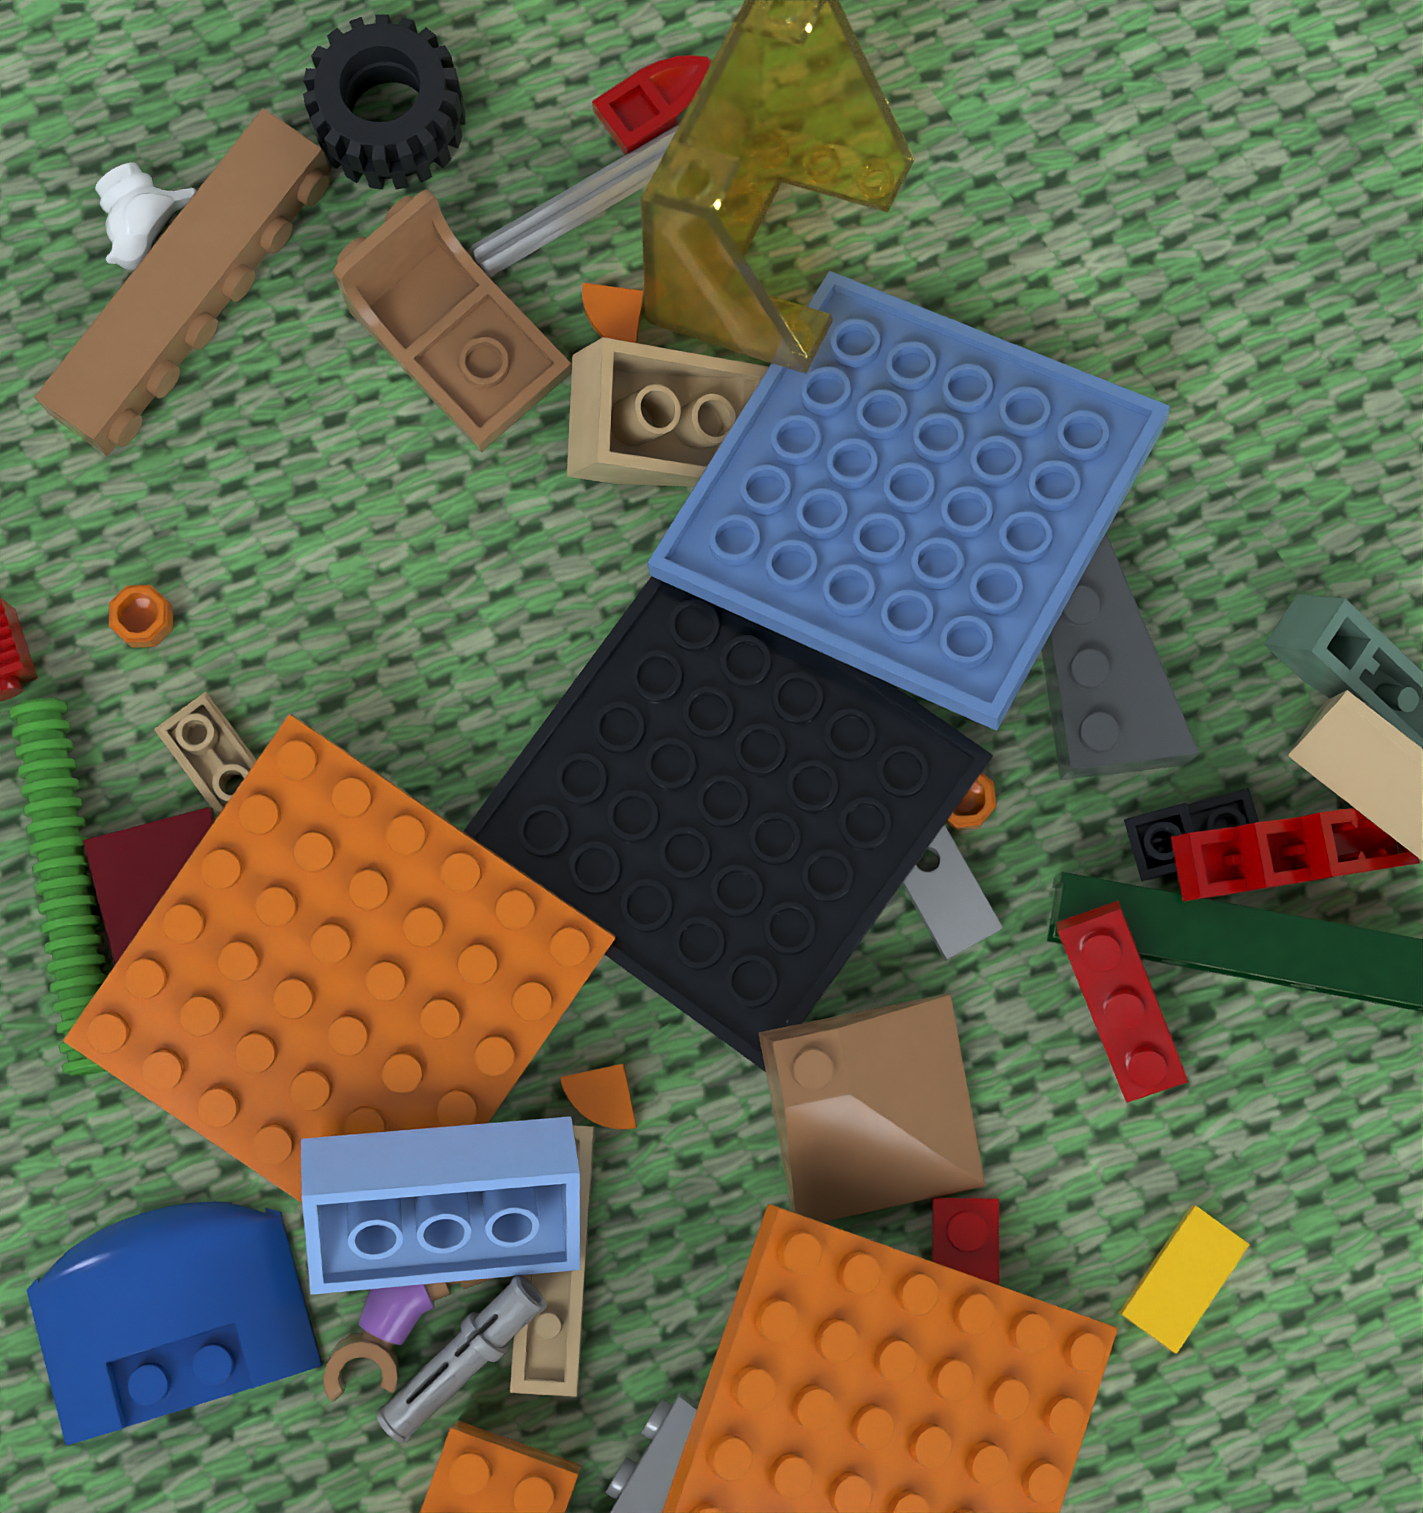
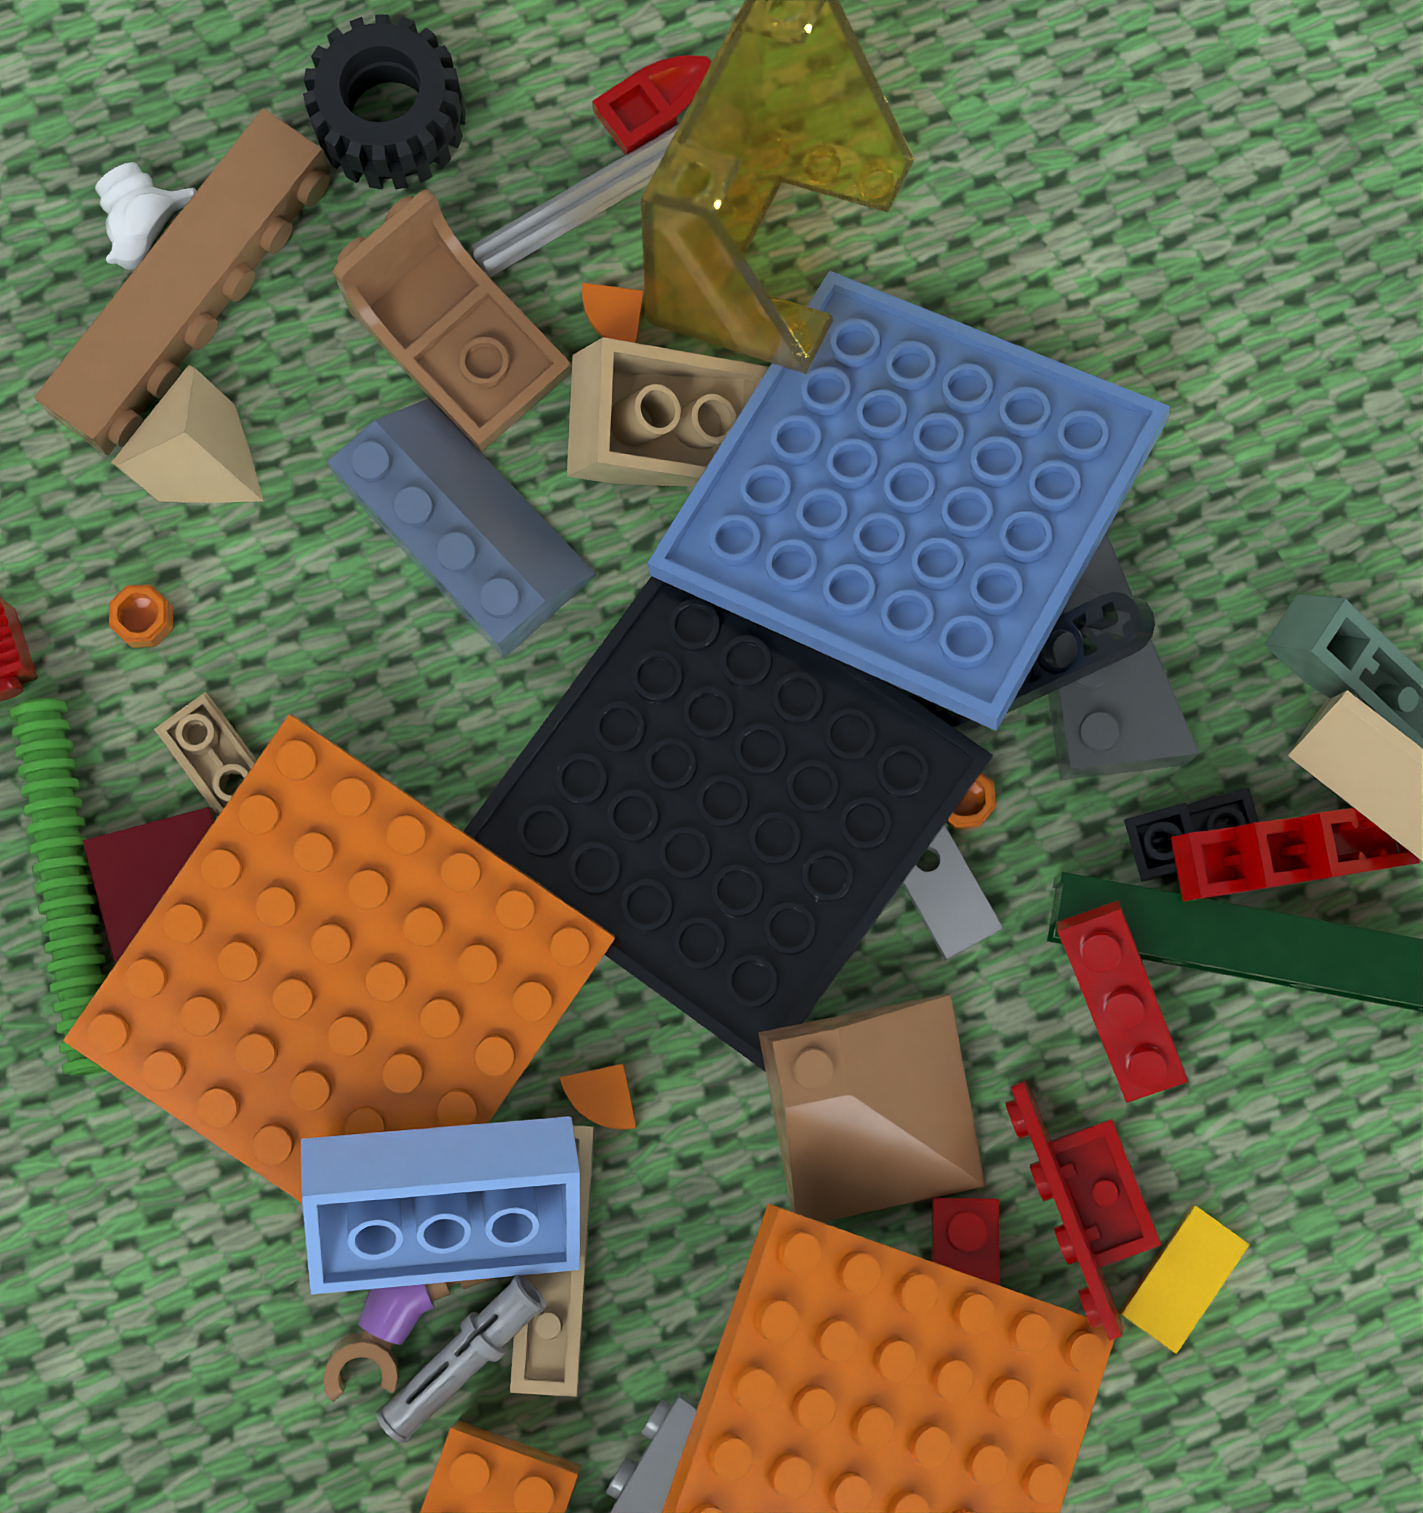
(170, 1315): blue slope -> none
(191, 447): none -> tan slope
(461, 523): none -> sand blue slope
(1092, 652): none -> black beam
(1095, 1197): none -> red bracket

